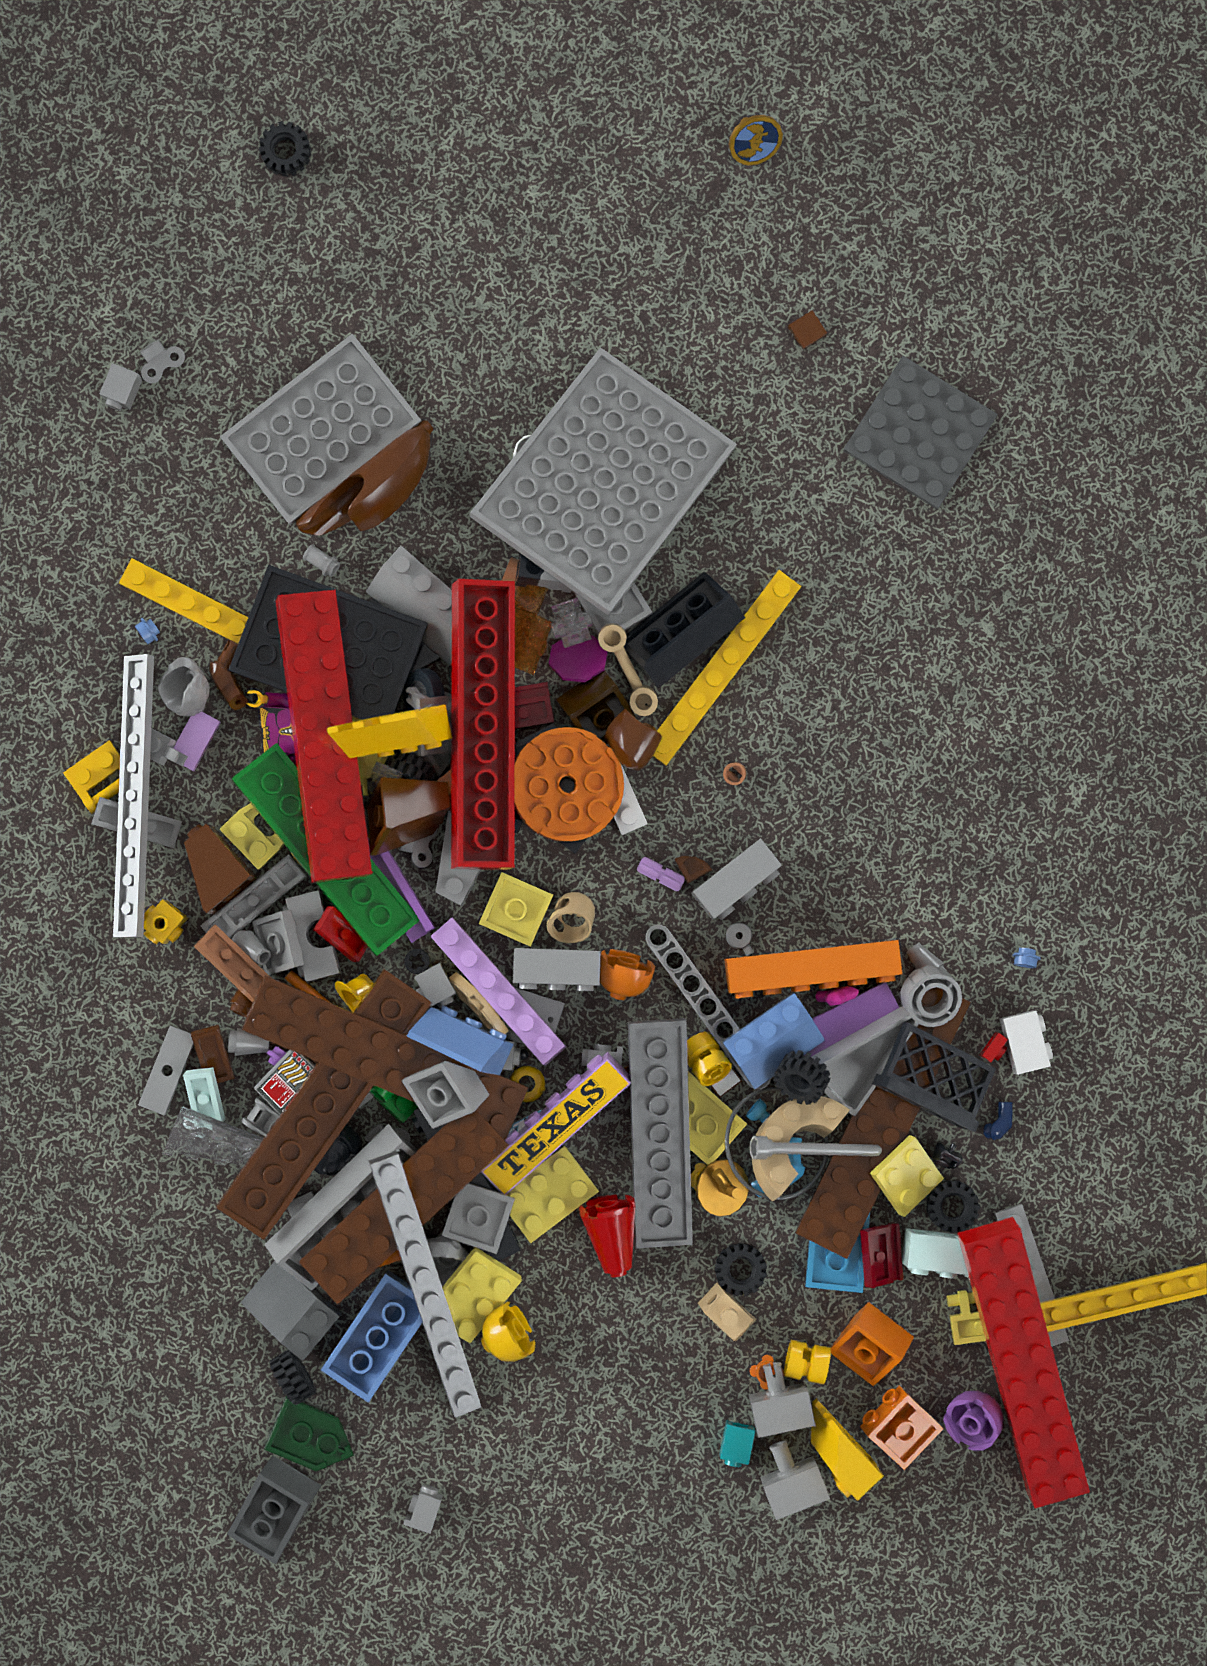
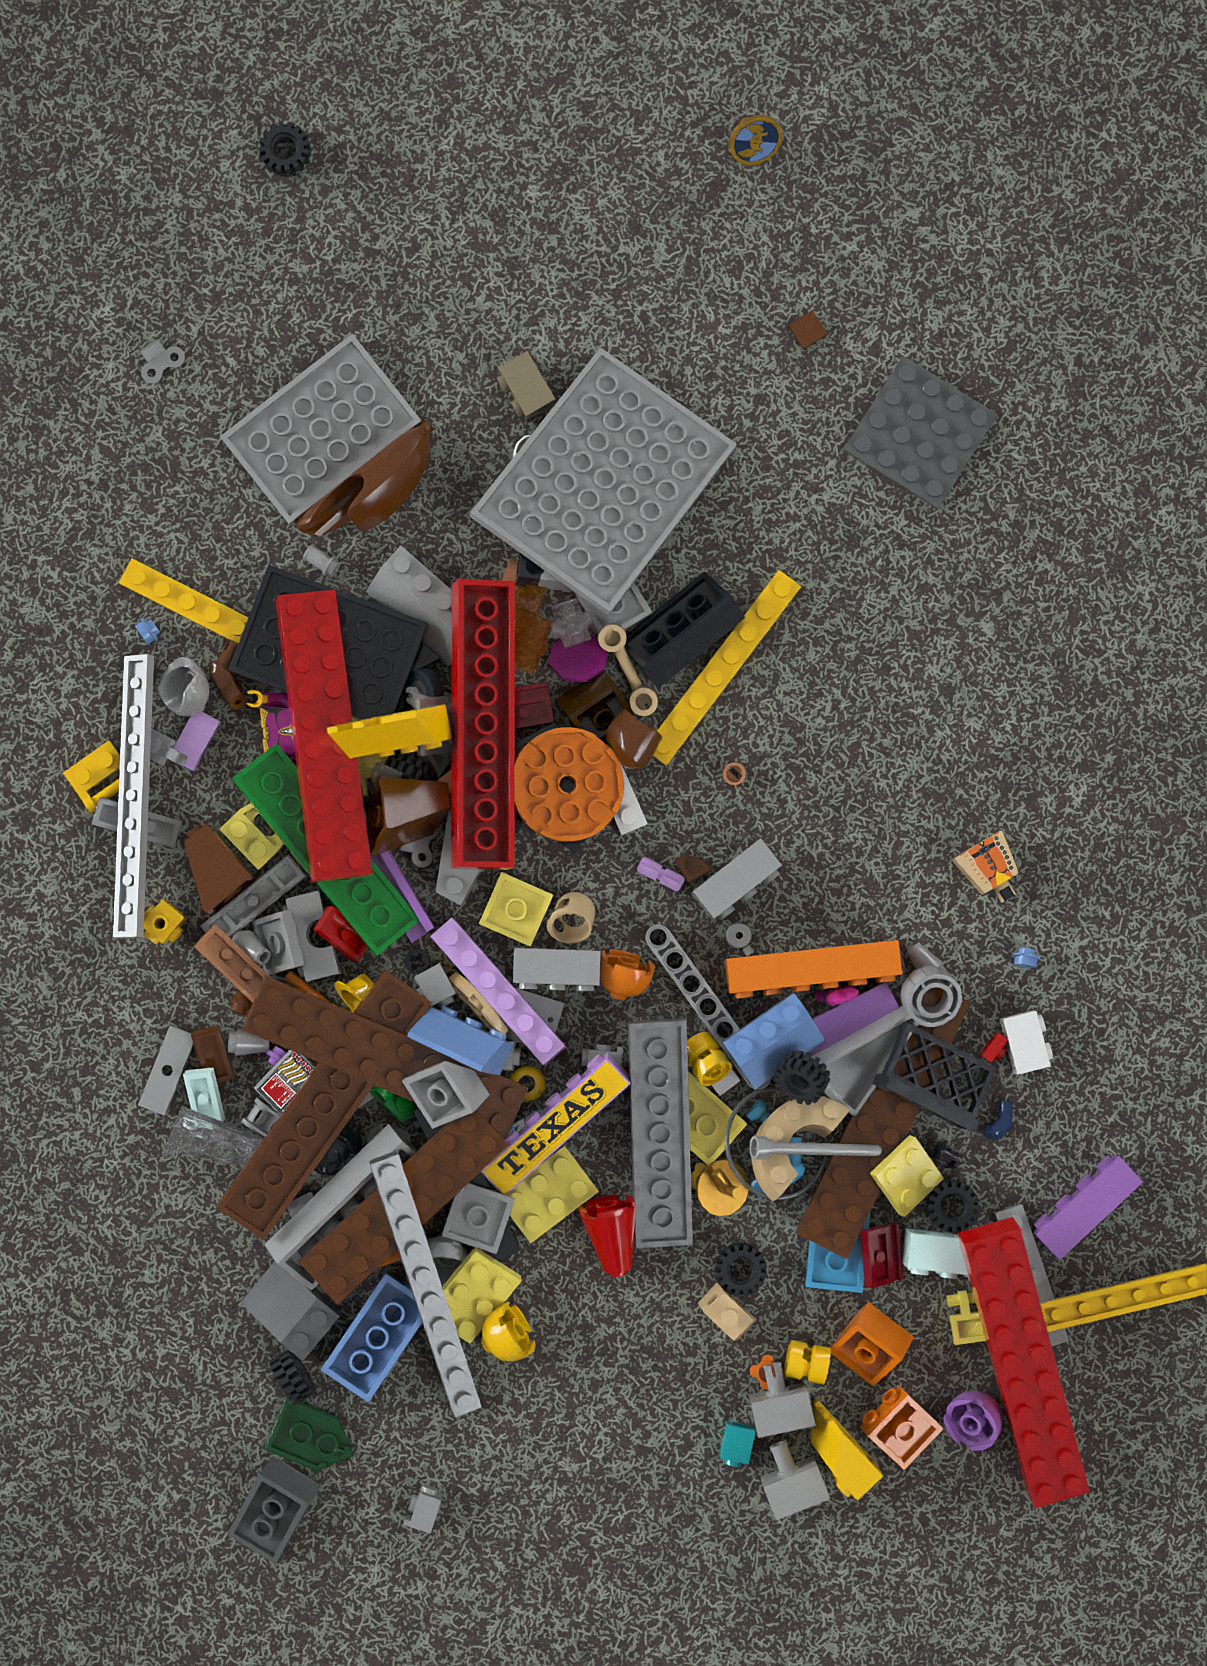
(120, 387): light grey brick -> none
(526, 386): none -> dark tan brick
(989, 866): none -> torso
(1086, 1206): none -> medium lavender brick

